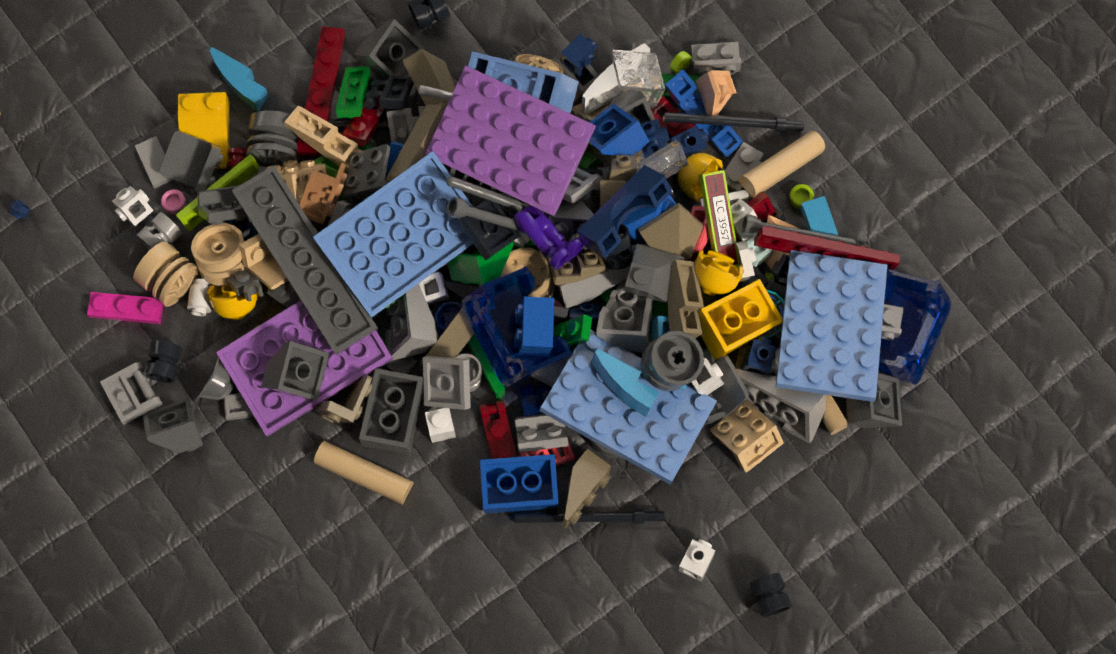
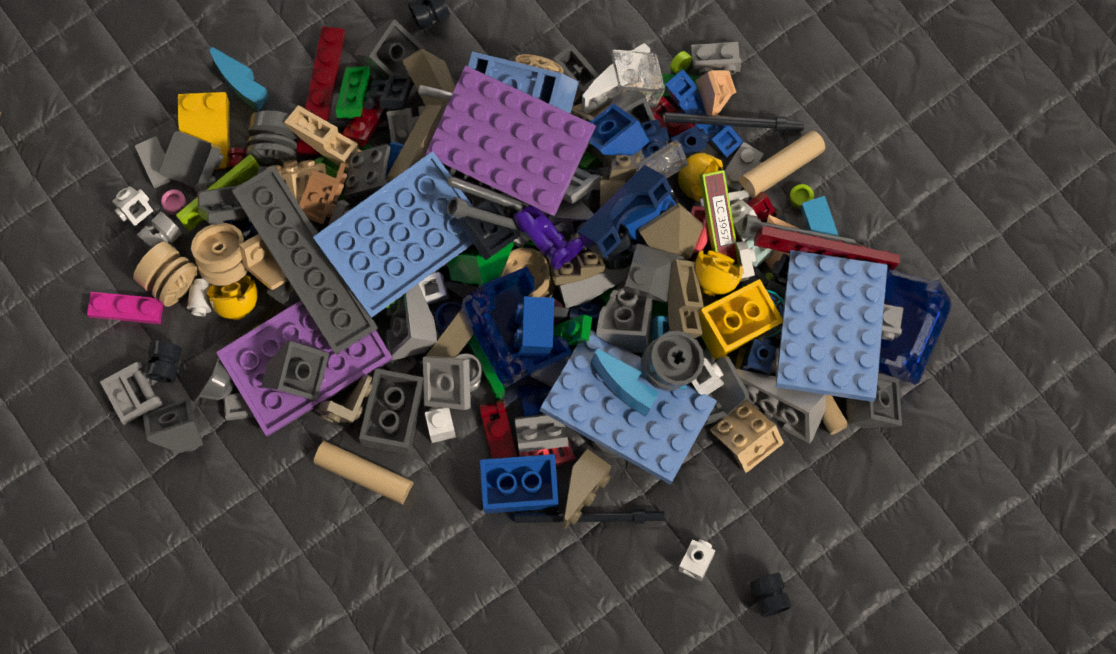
(19, 209): dark blue plate -> none
(245, 283): dark grey plate -> none
(578, 54): dark blue brick -> none

